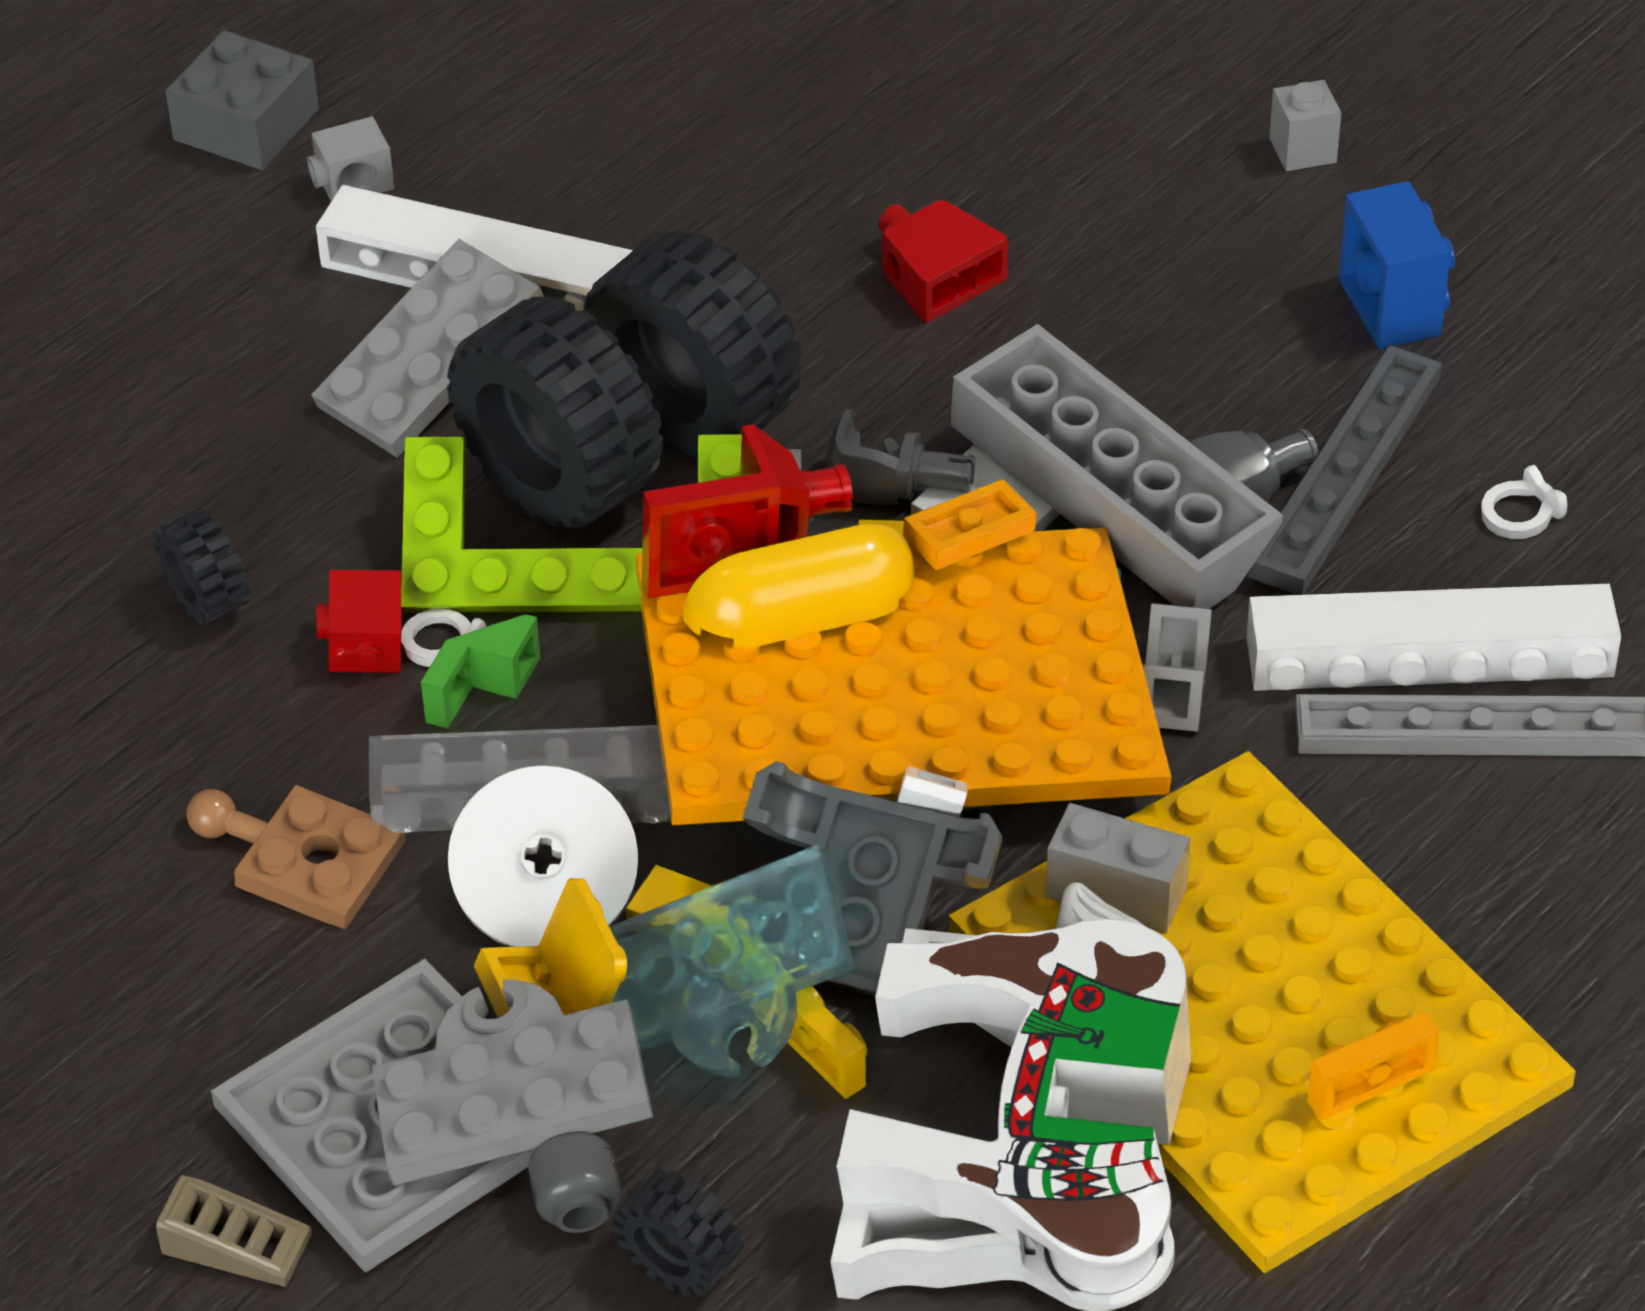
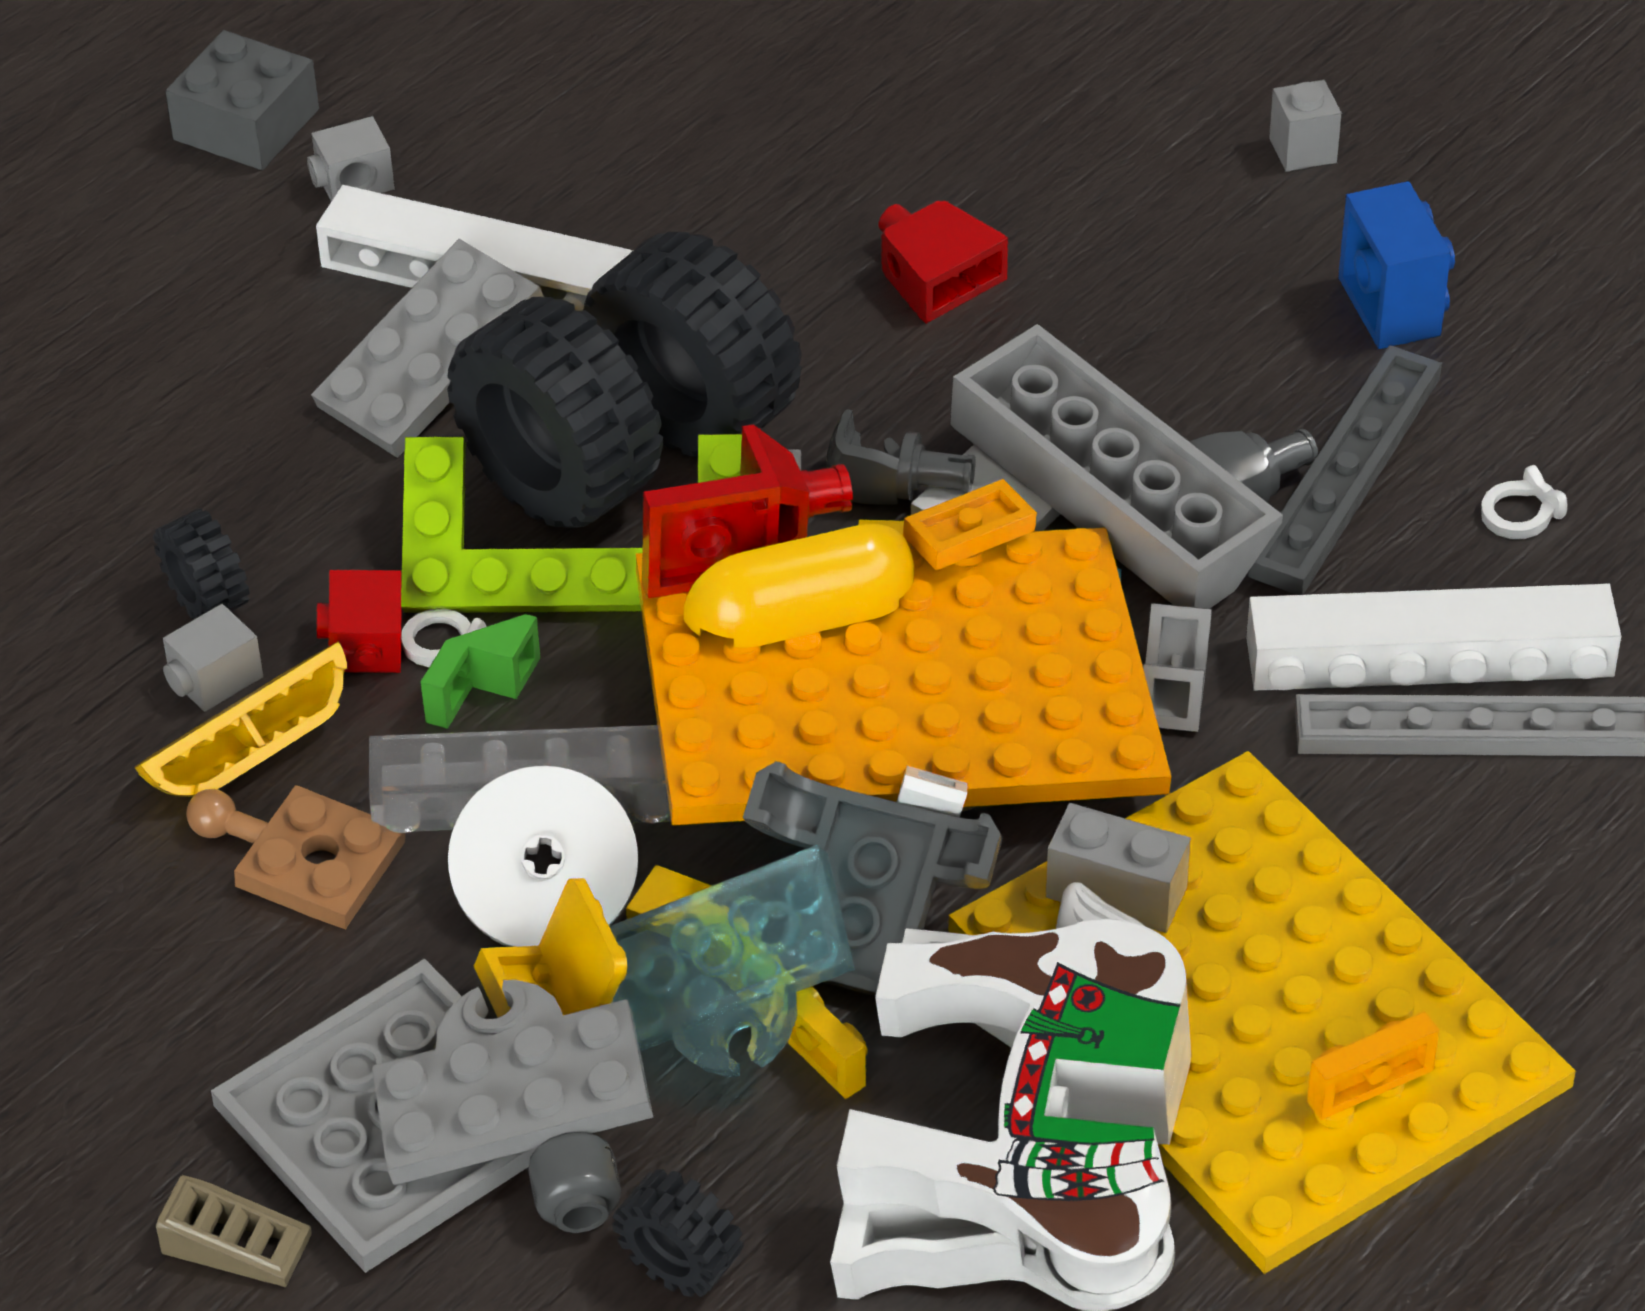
(212, 658): none -> light grey brick
(250, 728): none -> yellow brick

